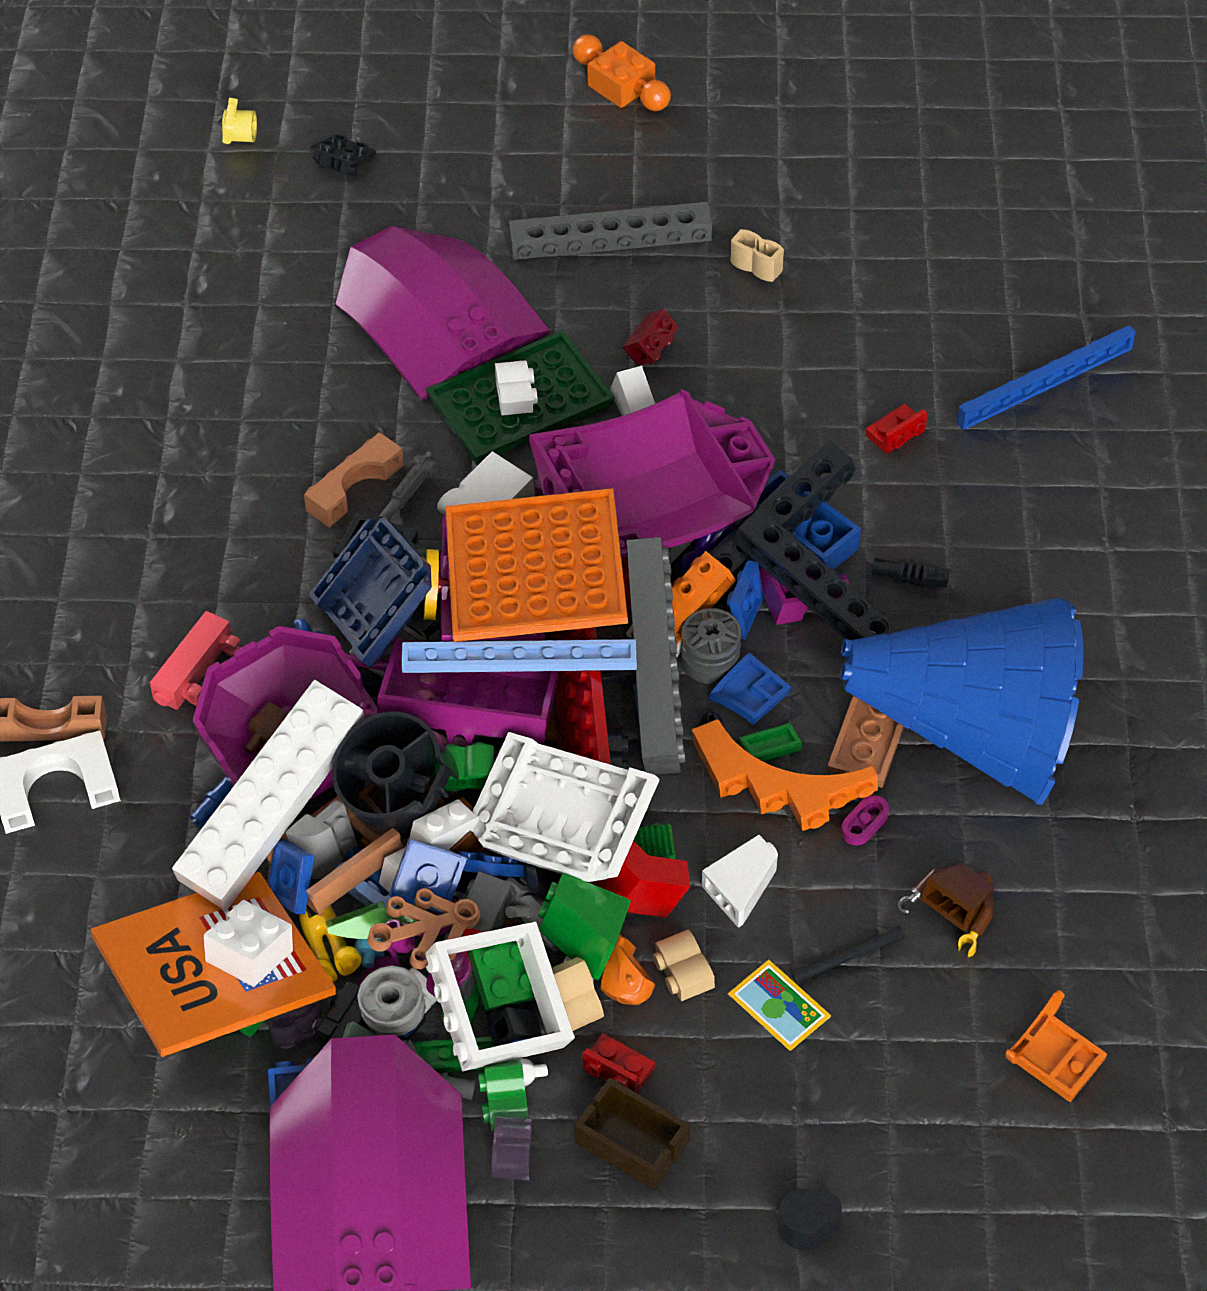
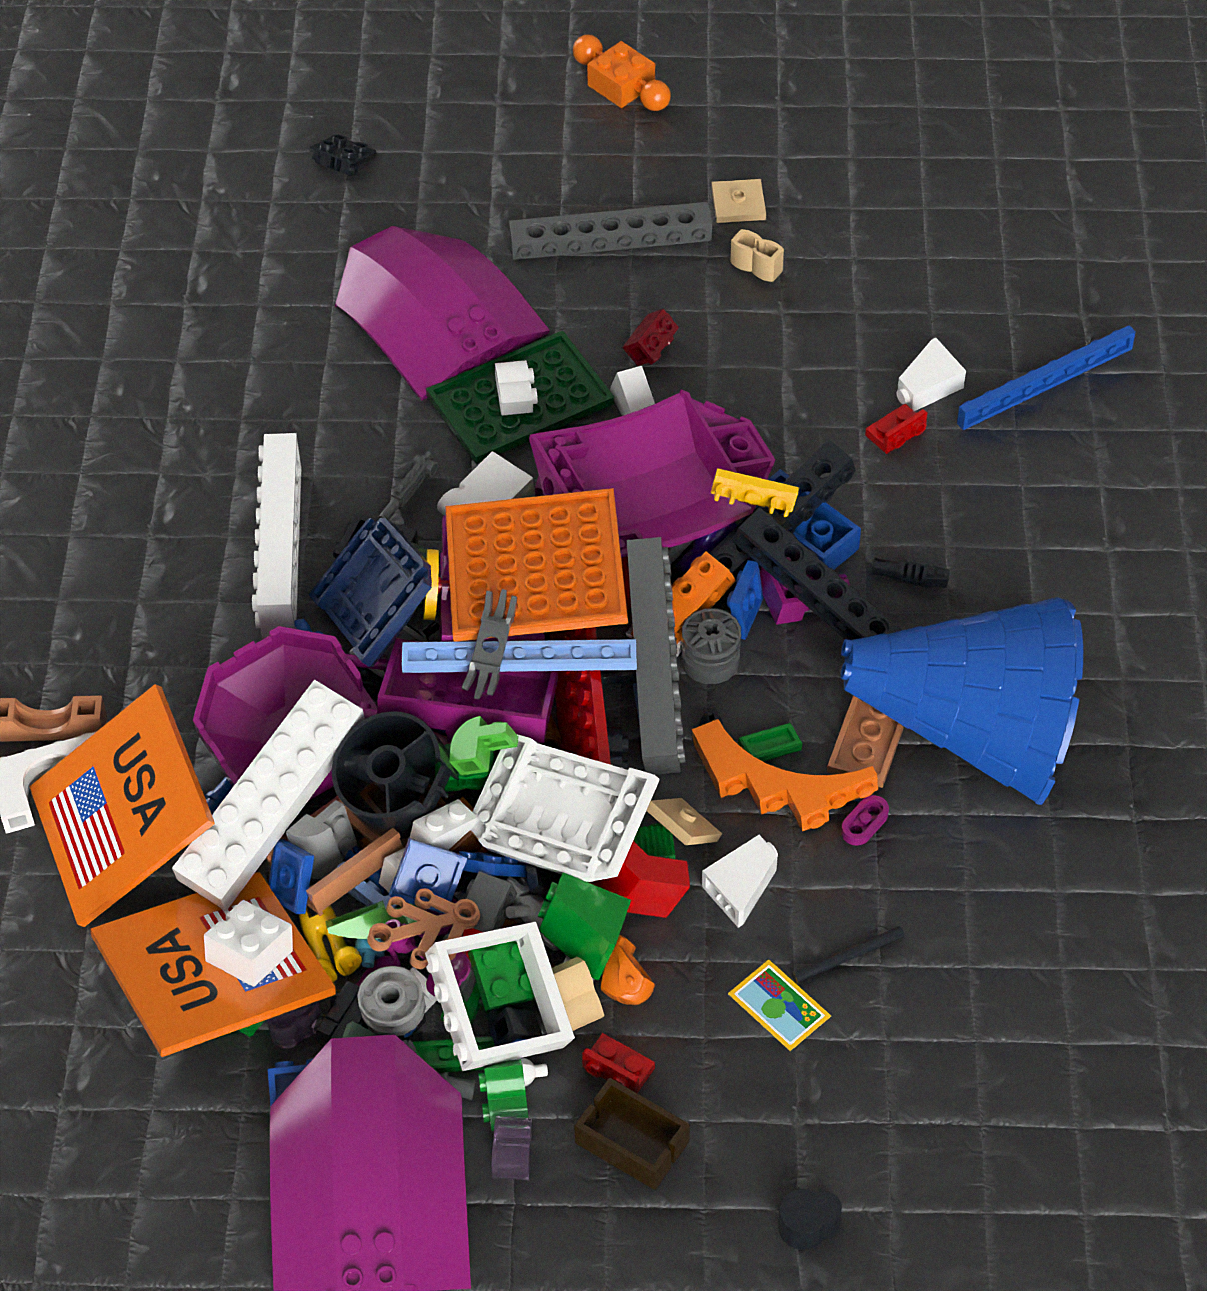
(121, 805): none -> orange tile
(190, 660): coral brick -> none
(238, 124): light yellow piece -> none
(264, 725): reddish brown piece -> none
(277, 533): none -> white brick
(374, 460): nougat arch -> none
(475, 740): none -> bright green brick
(496, 627): none -> dark grey piece
(683, 821): none -> tan plate
(684, 965): tan brick -> none
(738, 201): none -> tan plate
(750, 689): blue plate -> none
(754, 491): none -> yellow plate
(930, 377): none -> white slope
(959, 897): reddish brown torso -> none
(1056, 1052): orange piece -> none

